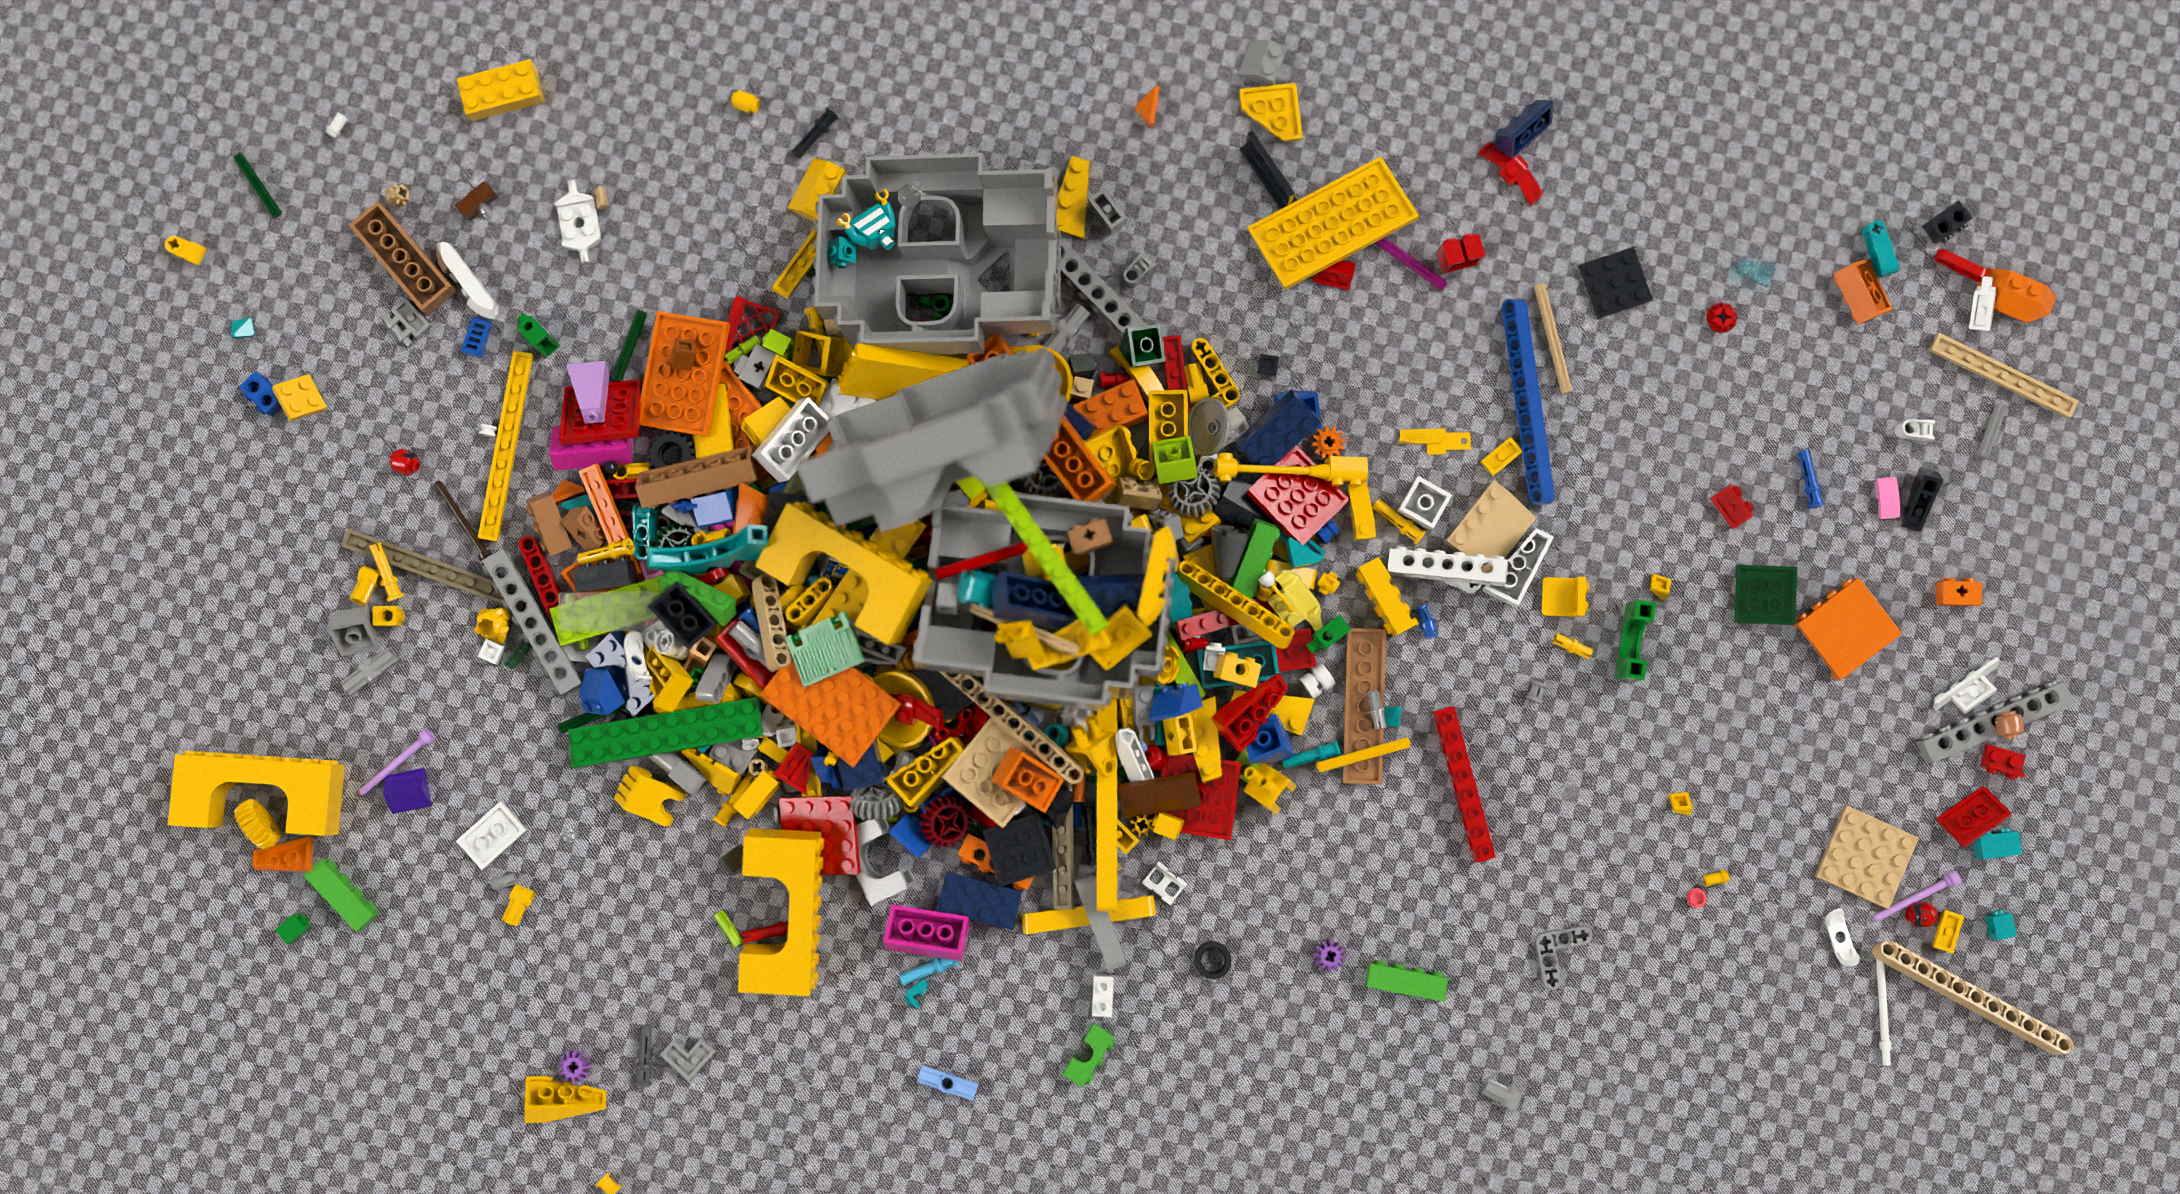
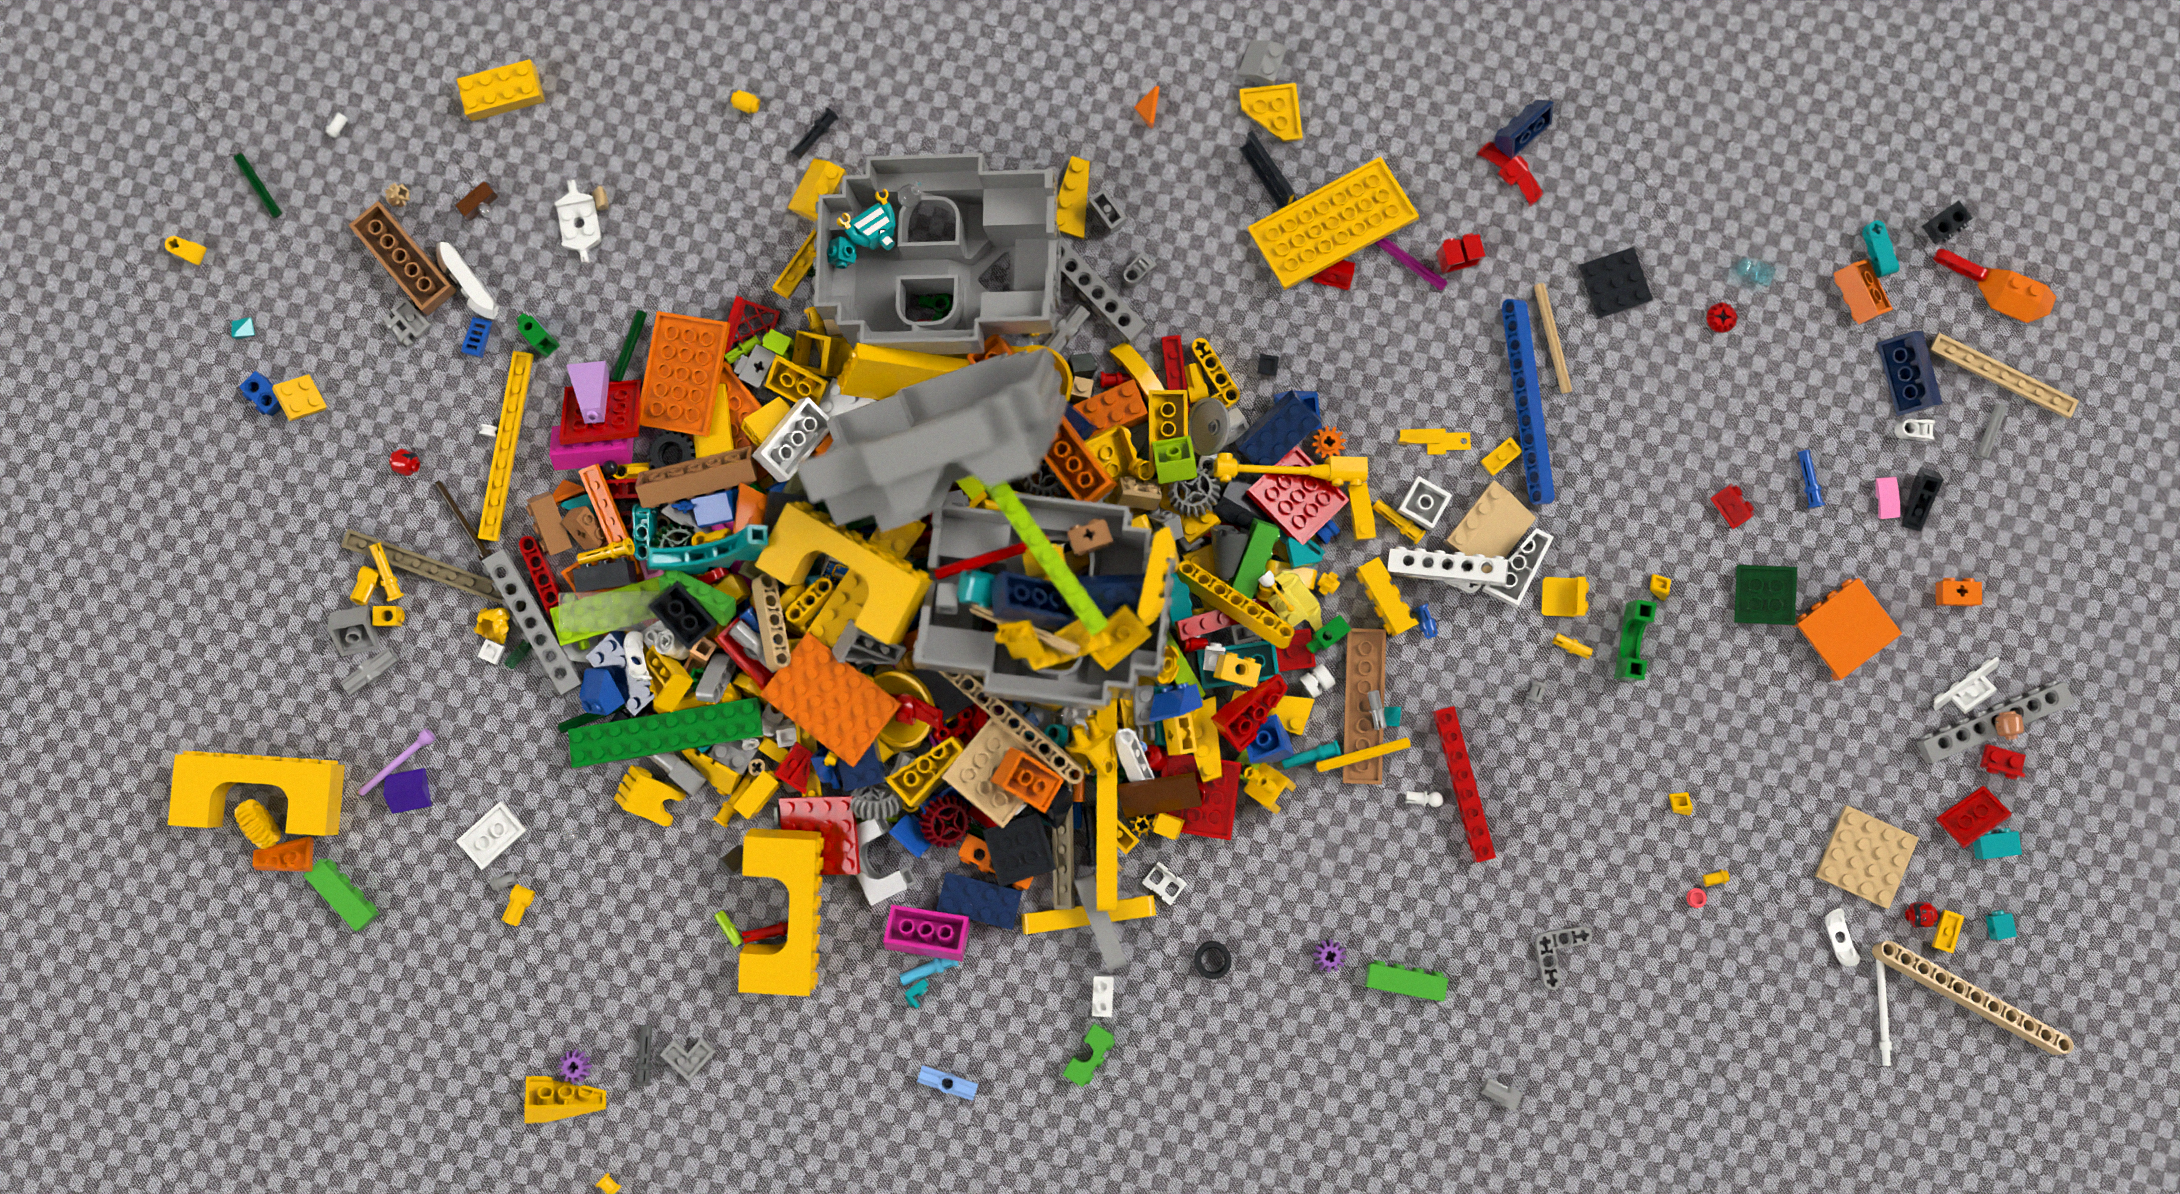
(294, 928): green brick -> none
(683, 354): dark orange panel -> none
(825, 649): window -> none
(1143, 345): dark green slope -> none
(1434, 799): none -> white pin
(1909, 373): none -> dark blue slope
(1951, 879): lavender piece -> none
(1983, 305): white hinge -> none

